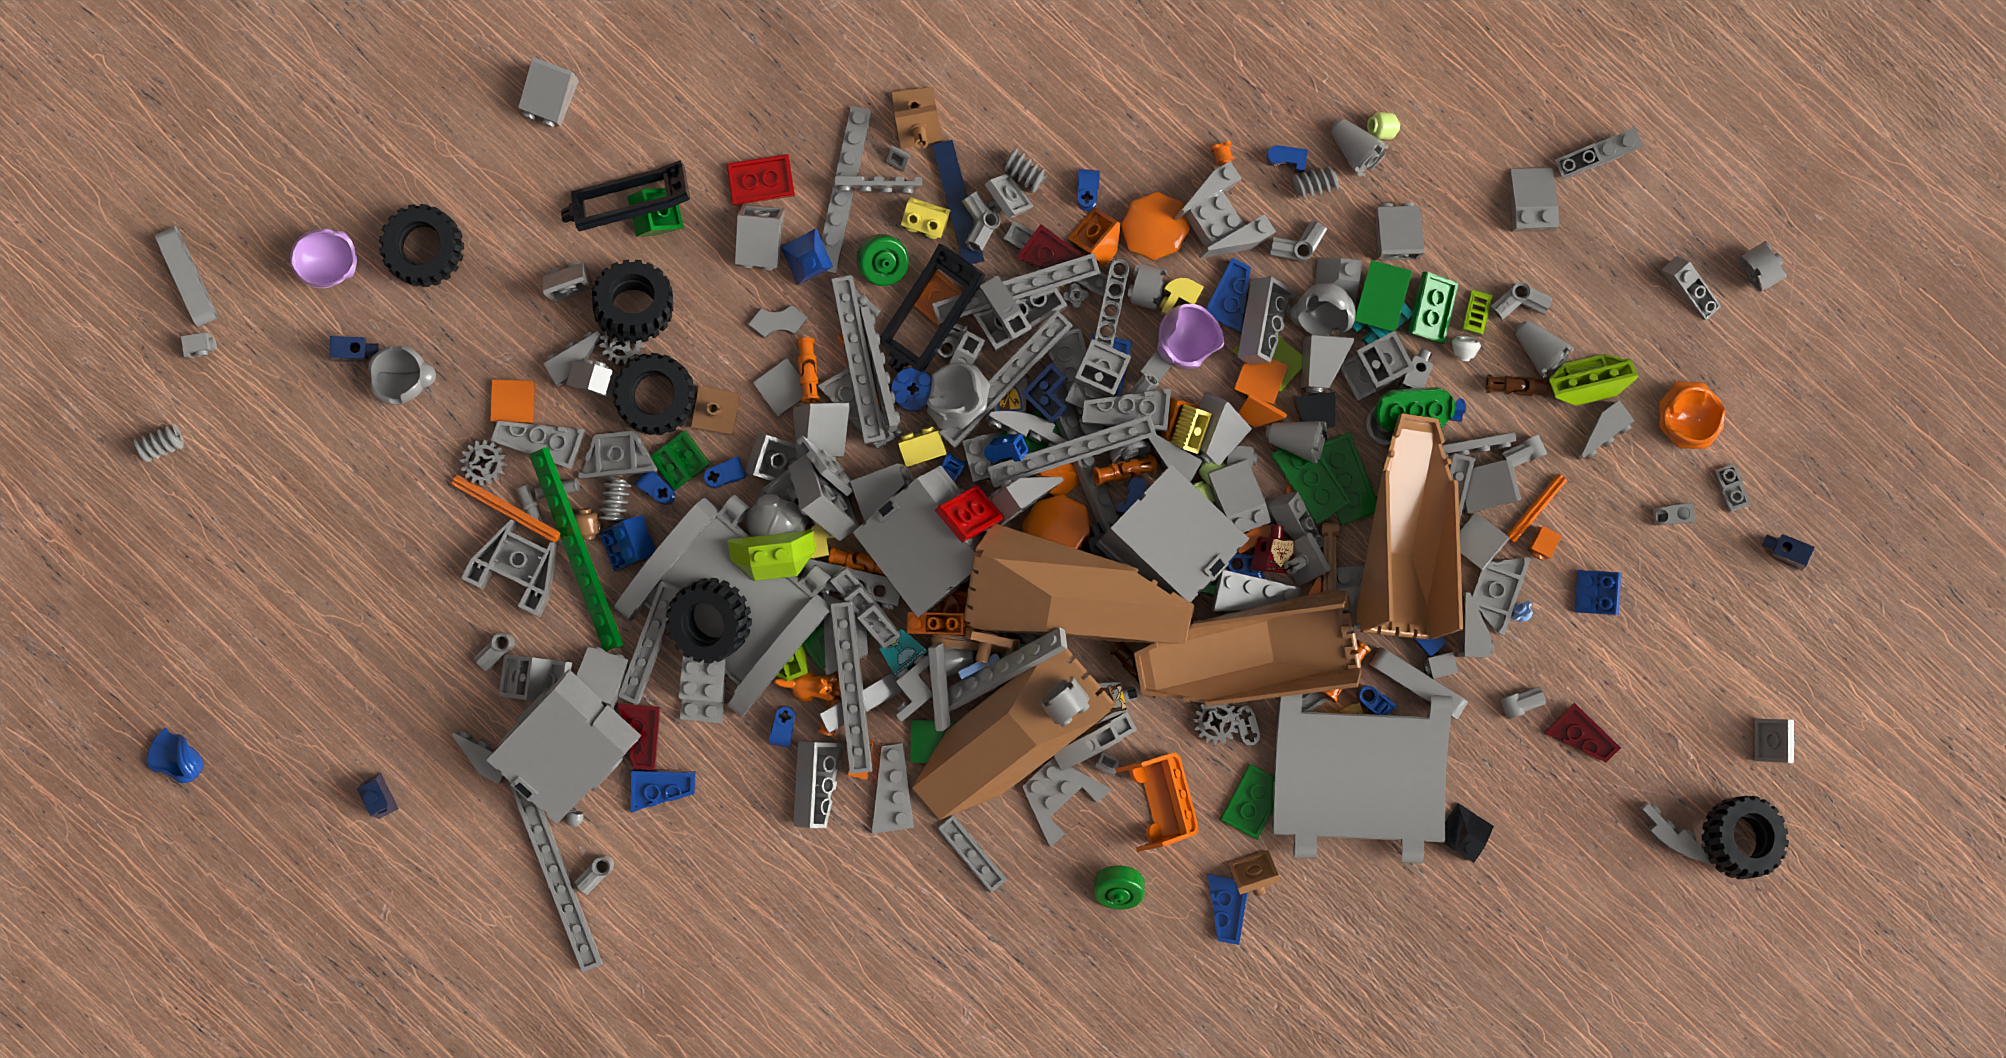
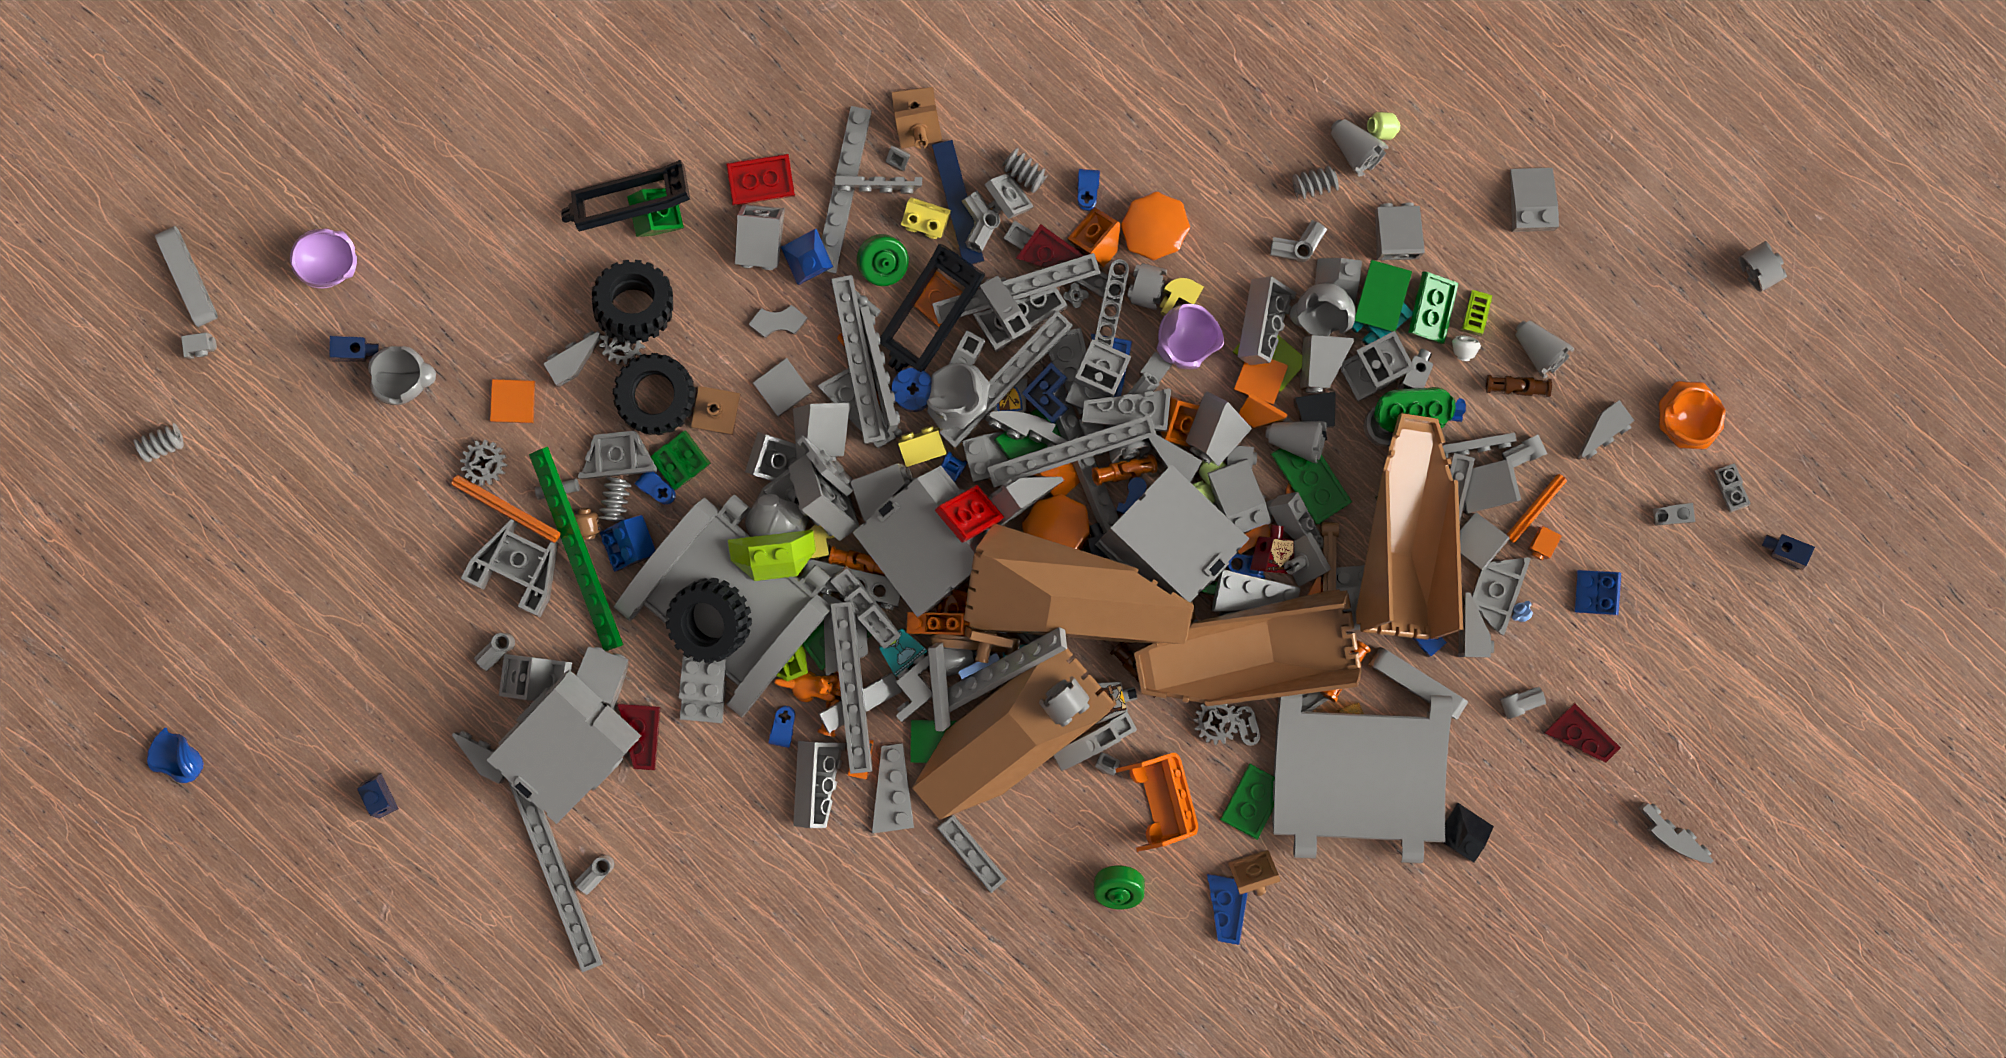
(397, 232): black tyre -> none
(528, 502): light grey pin -> none
(529, 438): light grey wing -> none
(547, 92): light grey slope -> none
(567, 282): light grey slope -> none
(574, 818): light grey hinge -> none
(592, 377): light grey brick -> none
(648, 645): light grey plate -> none
(660, 786): blue wing -> none
(729, 472): blue piece -> none
(808, 371): orange piece -> none
(953, 340): light grey piece -> none
(1005, 447): blue leg -> none
(1052, 789): light grey wing -> none
(1191, 428): light yellow brick -> none
(1217, 220): light grey wedge -> none
(1222, 153): orange brick -> none
(1230, 296): blue wing -> none
(1287, 156): blue leg -> none
(1348, 468): green tile -> none
(1378, 704): blue piece -> none
(1440, 665): light grey brick -> none
(1510, 301): light grey piece -> none
(1592, 379): lime wedge -> none
(1599, 153): light grey slope -> none
(1691, 286): light grey slope -> none
(1768, 831): black tyre -> none
(1774, 740): light grey tile -> none

